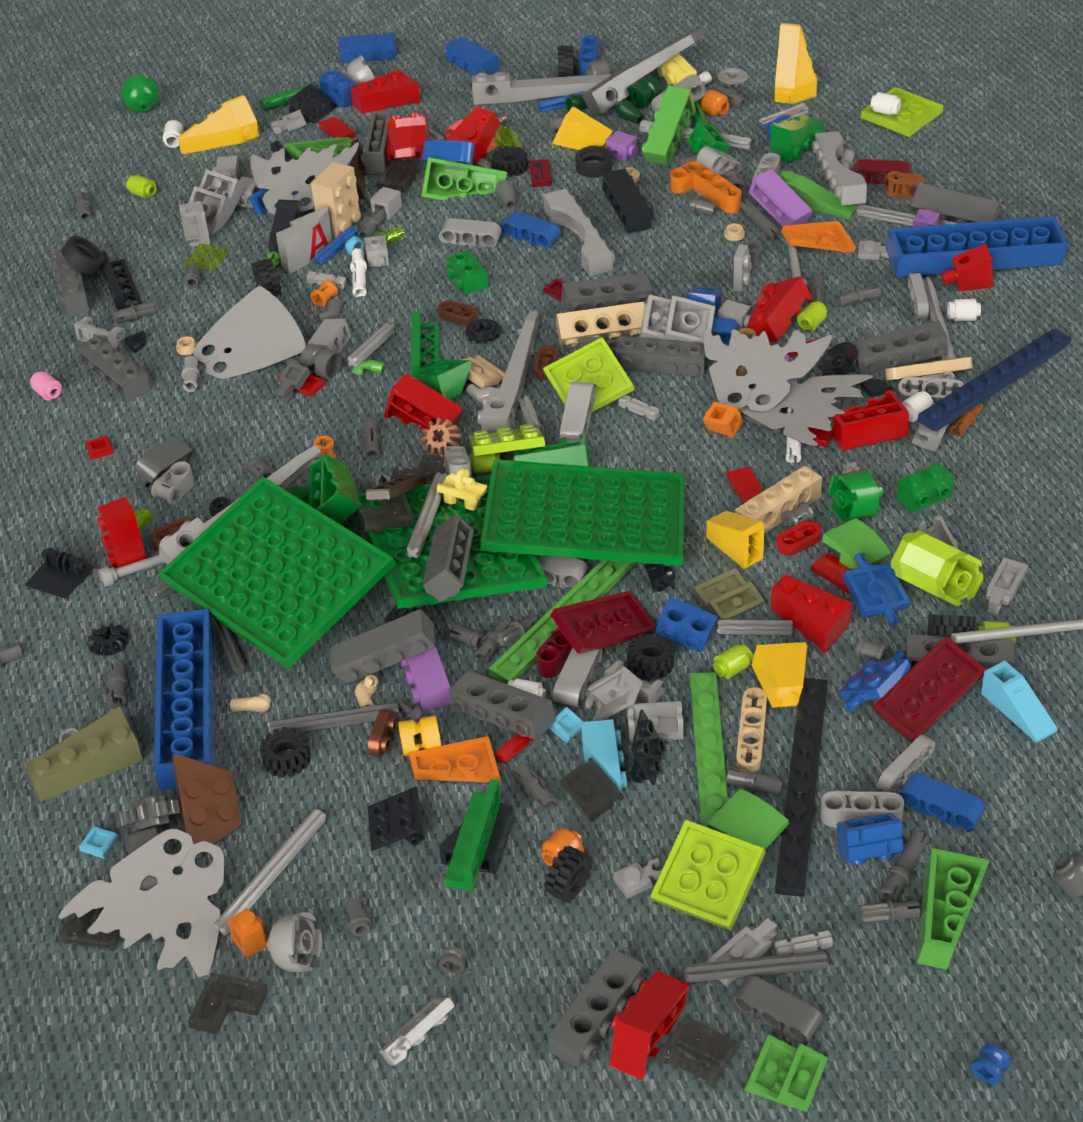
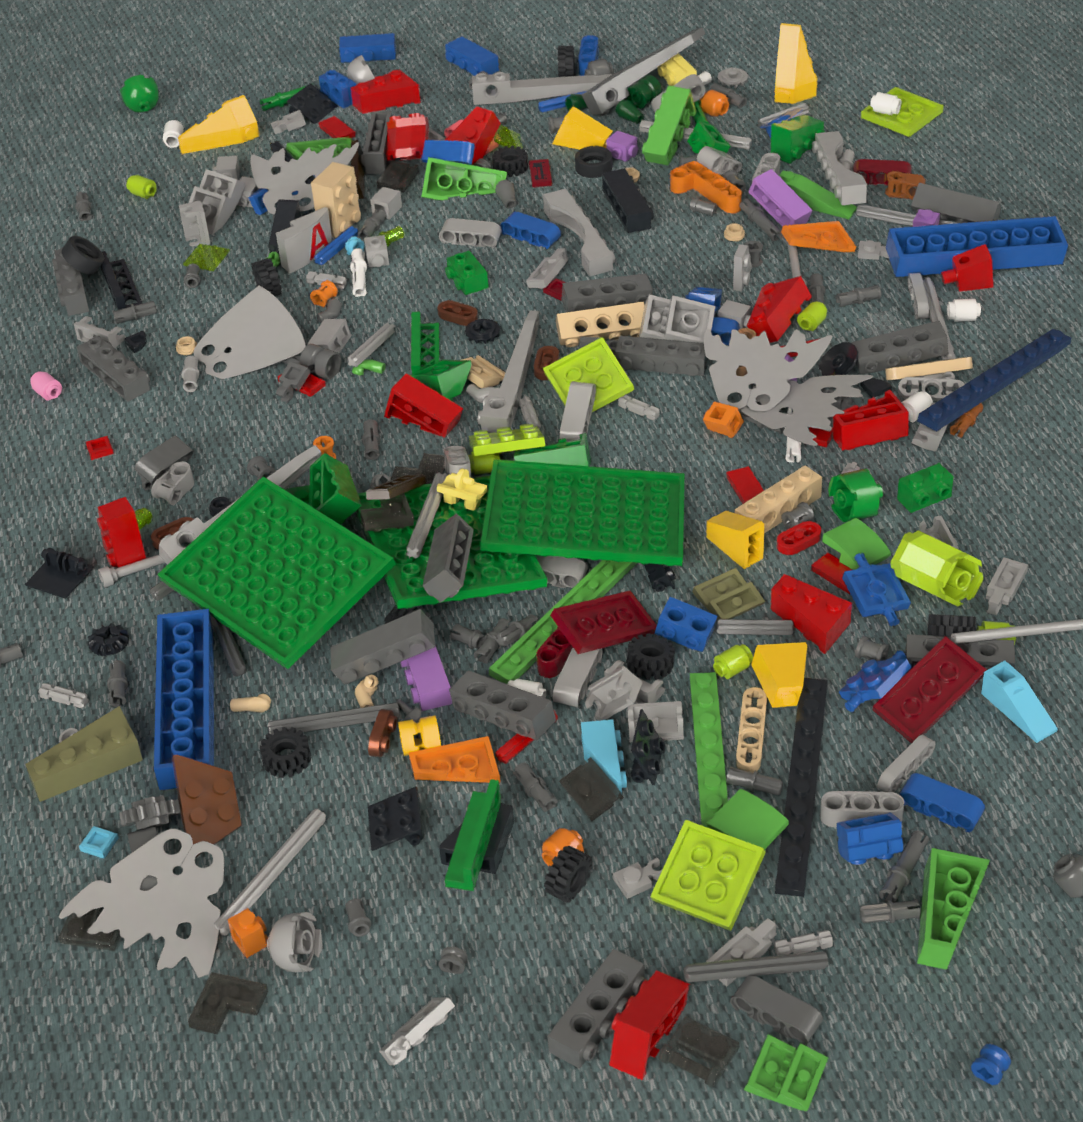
(63, 695): none -> light grey axle
(441, 428): nougat gear -> none
(547, 269): none -> light grey hinge
(566, 725): medium azure tile -> none

